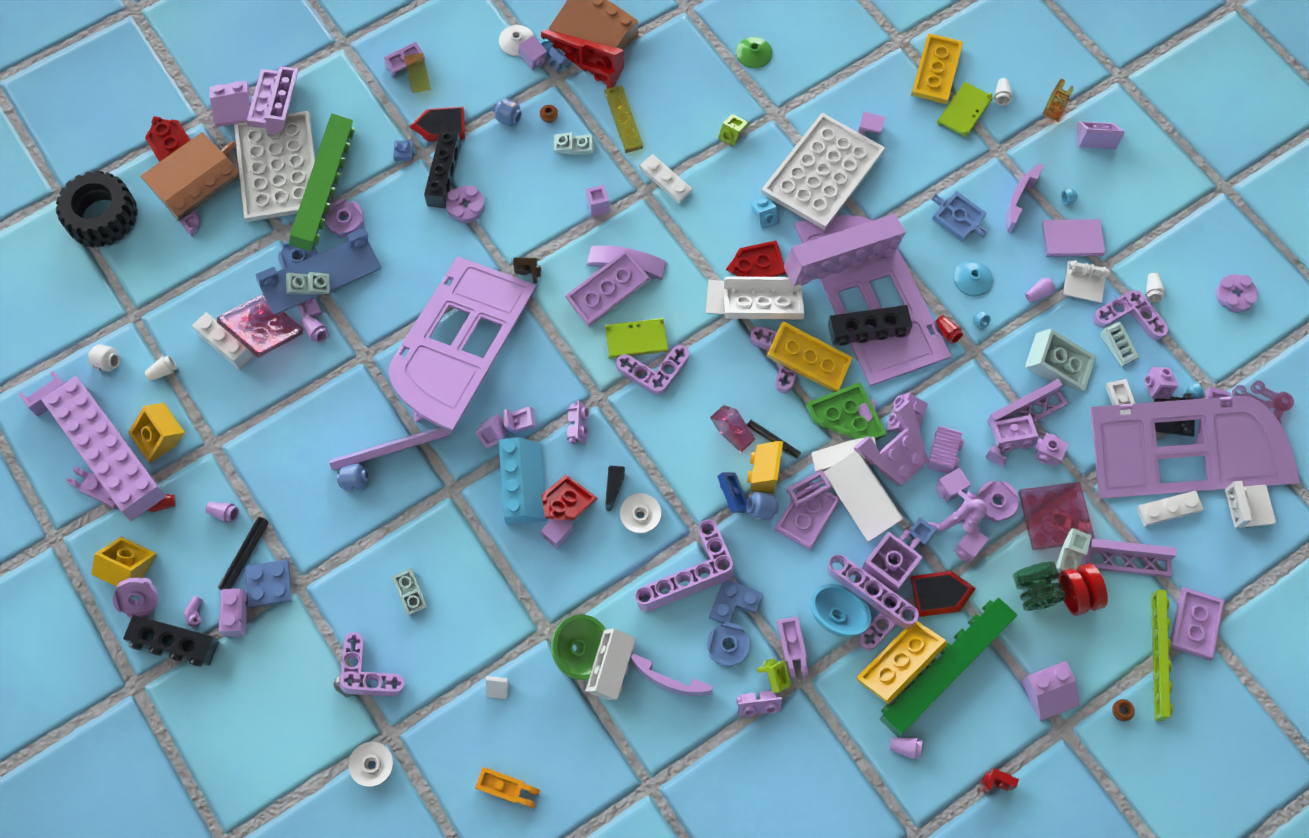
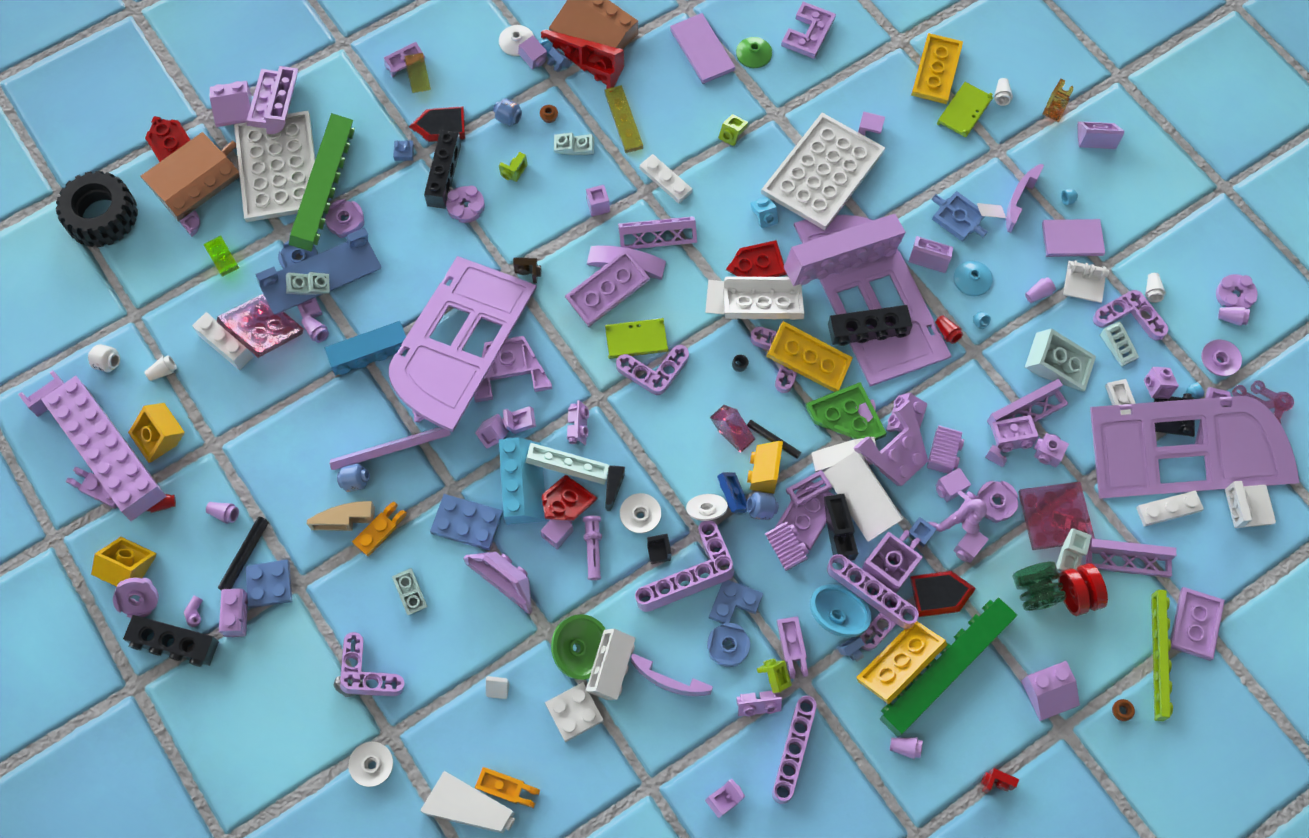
(221, 256): none -> clear neon green plate
(343, 516): none -> tan slope
(365, 348): none -> dark azure brick
(378, 530): none -> light orange hinge
(465, 805): none -> white slope
(466, 522): none -> medium blue plate
(503, 576): none -> lavender wedge
(513, 360): none -> lavender wing
(515, 169): none -> lime bracket
(567, 463): none -> light aqua plate
(574, 712): none -> white plate
(592, 537): none -> lavender pin
(658, 225): none -> lavender fence
(659, 548): none -> black panel
(702, 48): none -> lavender tile
(706, 507): none -> white dish
(725, 798): none -> lavender bracket
(742, 363): none -> black hinge
(787, 546): none -> lavender brick
(790, 759): none -> lavender beam
(820, 23): none -> lavender plate
(840, 526): none -> black slope
(851, 648): none -> medium blue tile
(931, 254): none -> lavender slope
(991, 210): none -> white sticker
(1226, 352): none -> lavender dish
(1234, 315): none -> lavender cone

